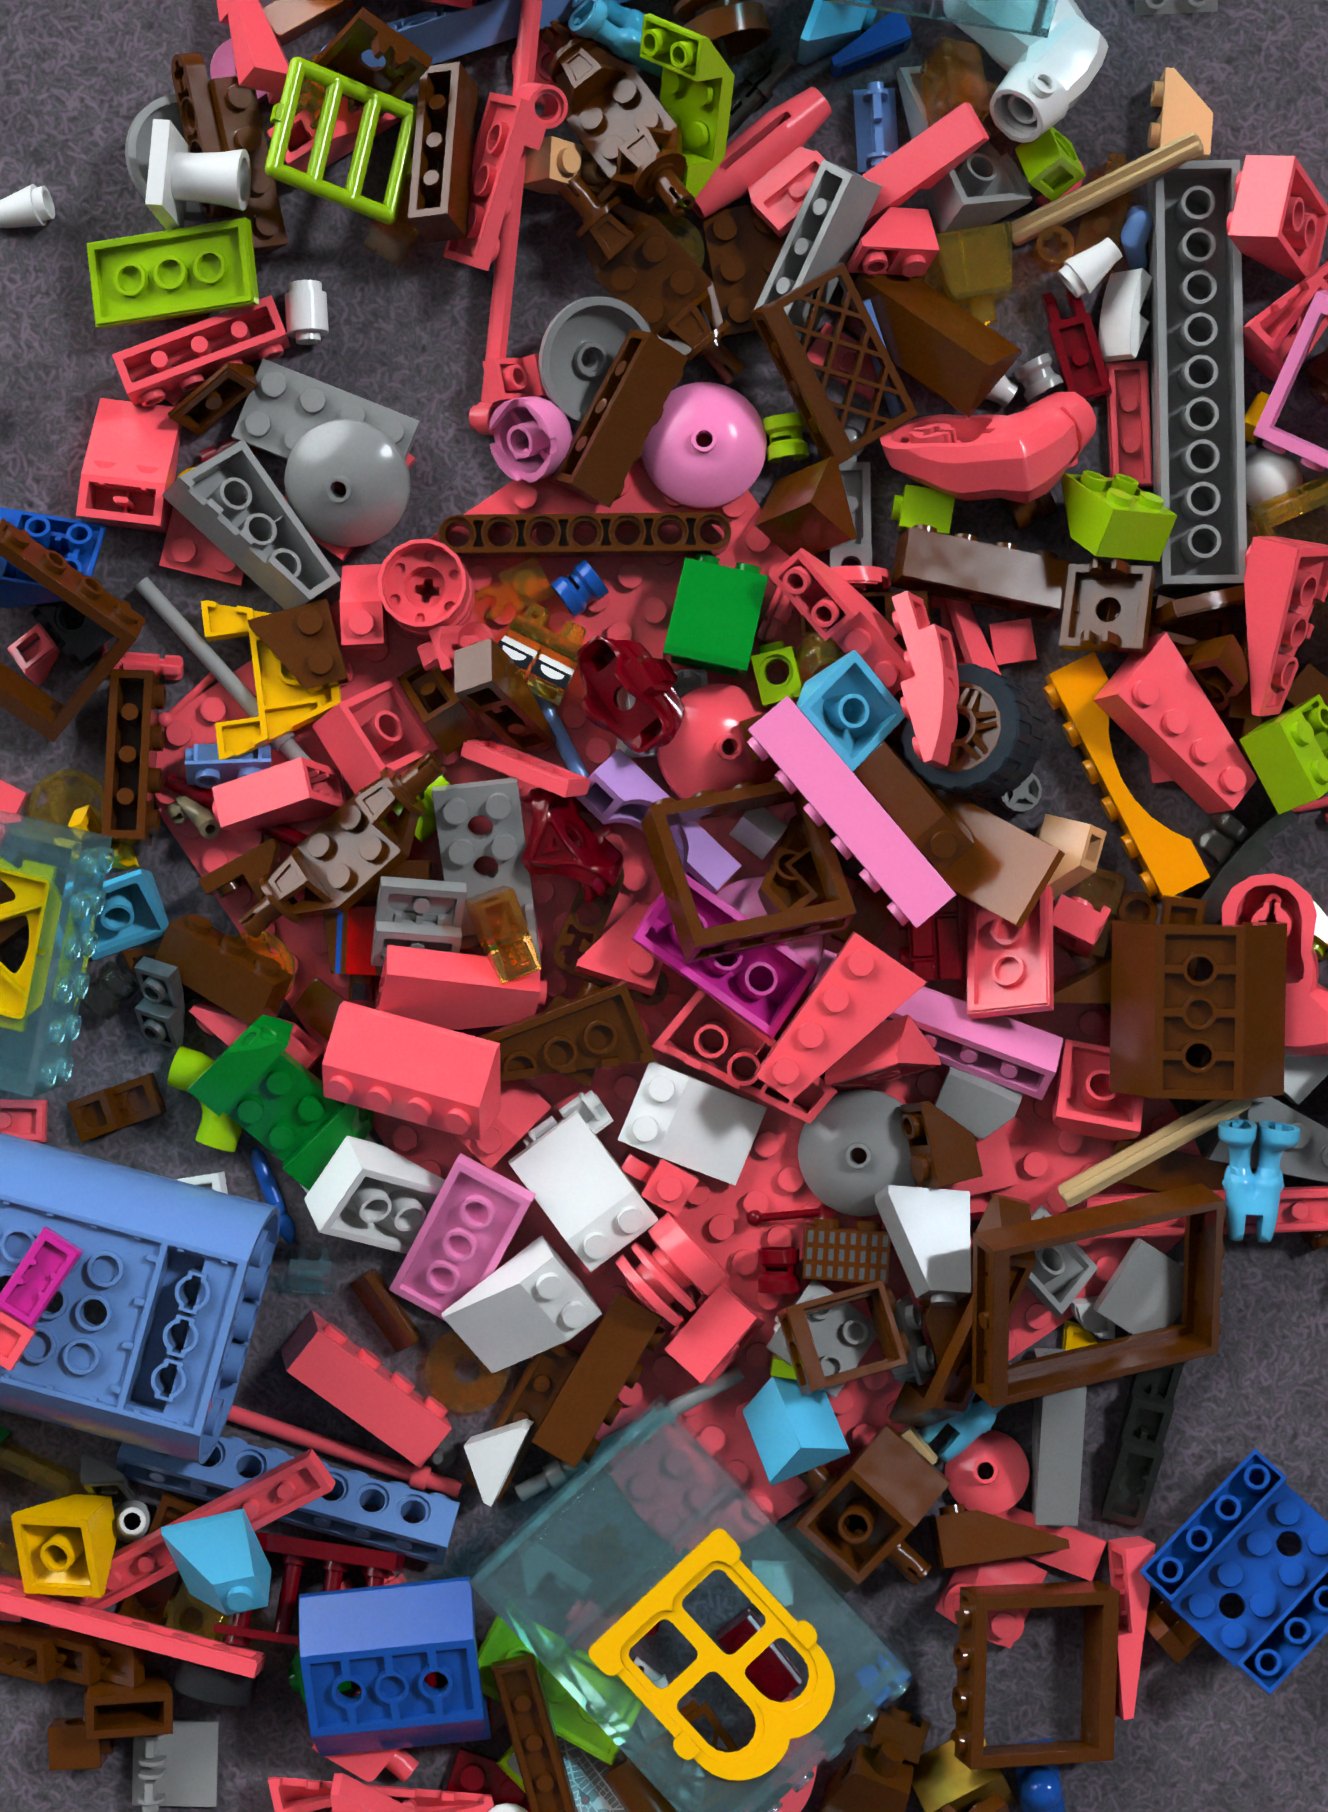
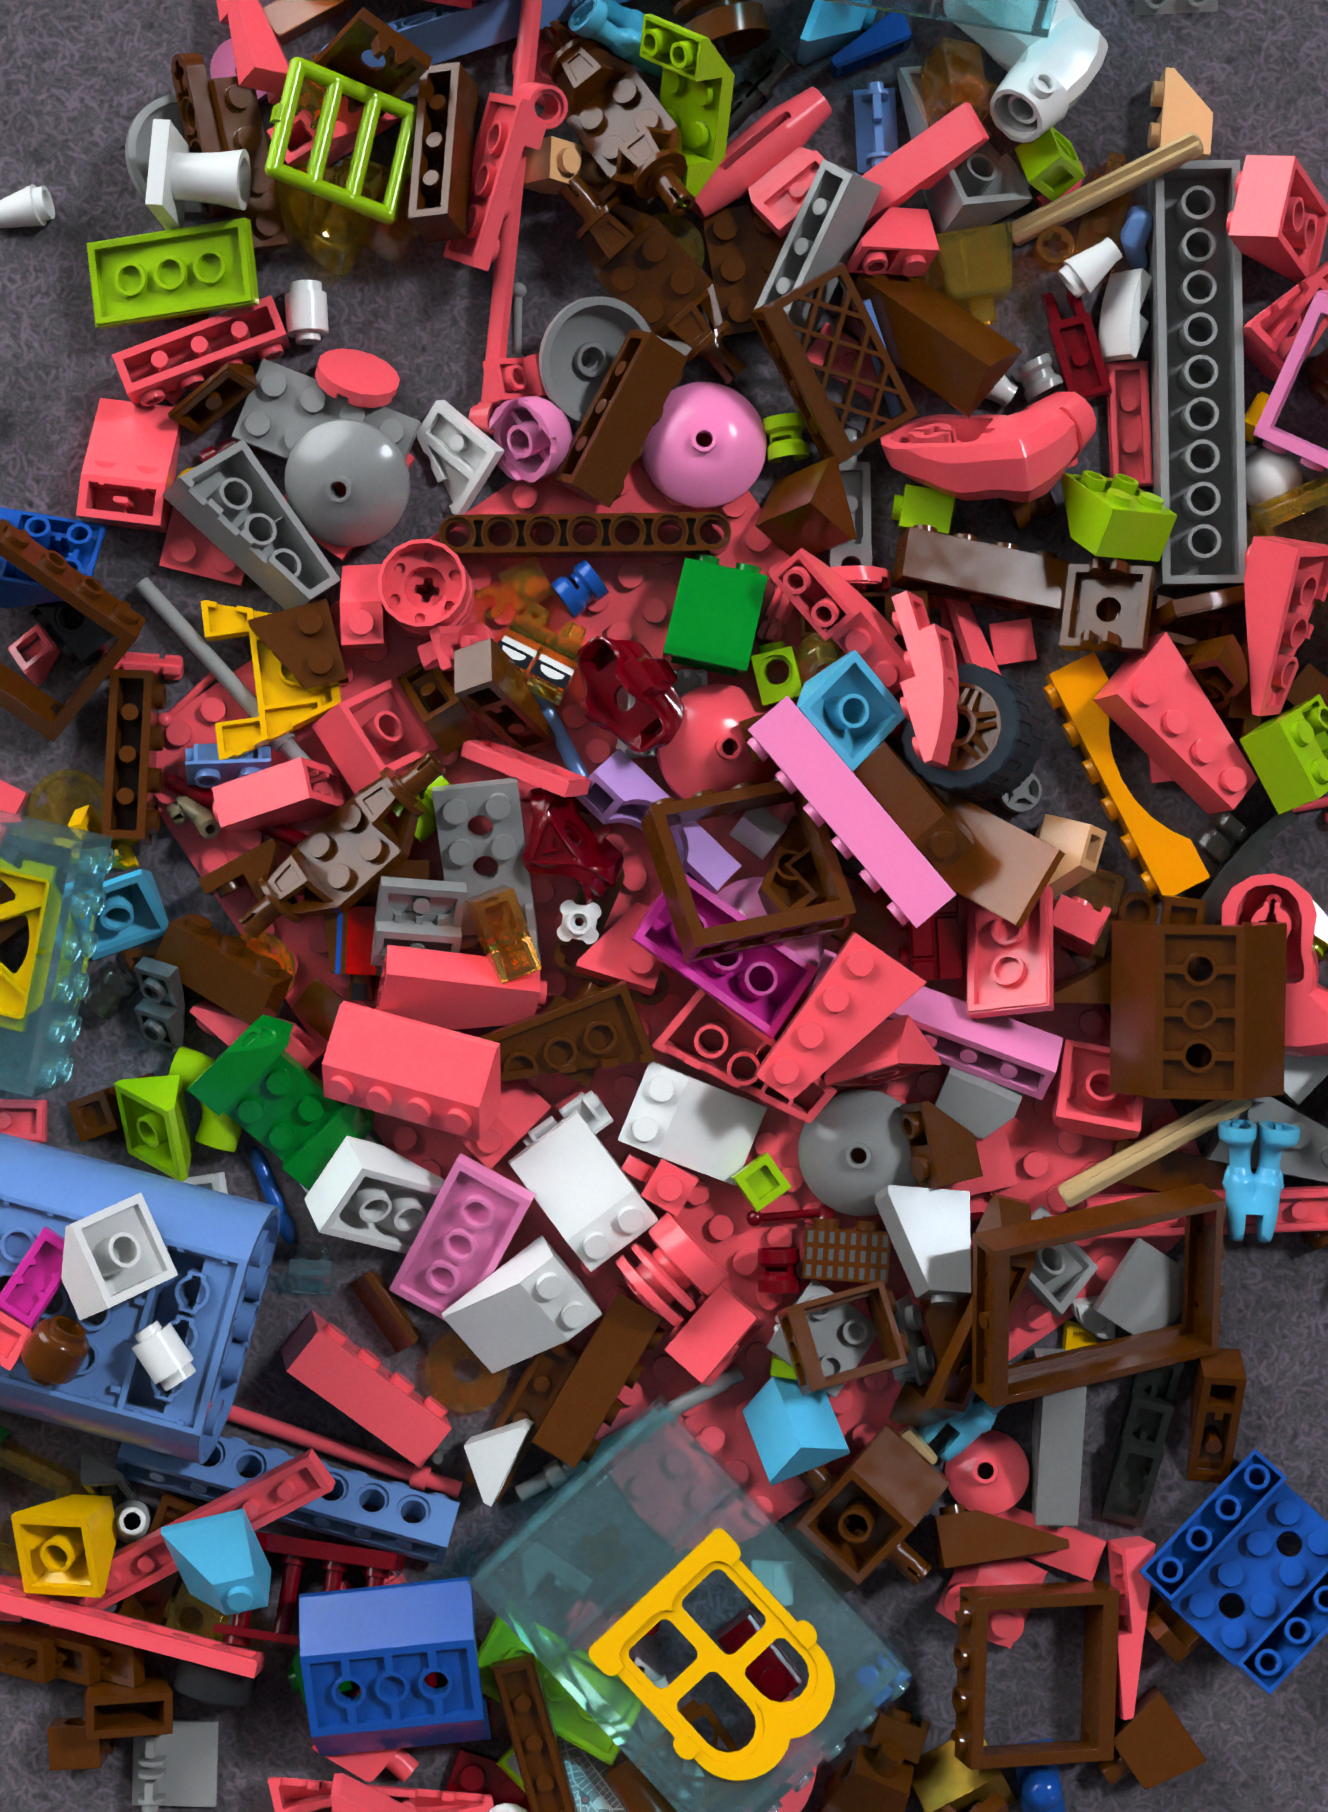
(55, 1350): none -> reddish brown head
(113, 1257): none -> white slope
(156, 1122): none -> lime slope
(163, 1355): none -> white brick
(328, 230): none -> clear yellow brick
(358, 376): none -> coral tile
(458, 454): none -> white wing
(519, 292): none -> light grey hinge
(570, 930): none -> white plate
(761, 1181): none -> lime plate
(1151, 1744): none -> reddish brown torso
(1215, 1414): none -> reddish brown slope

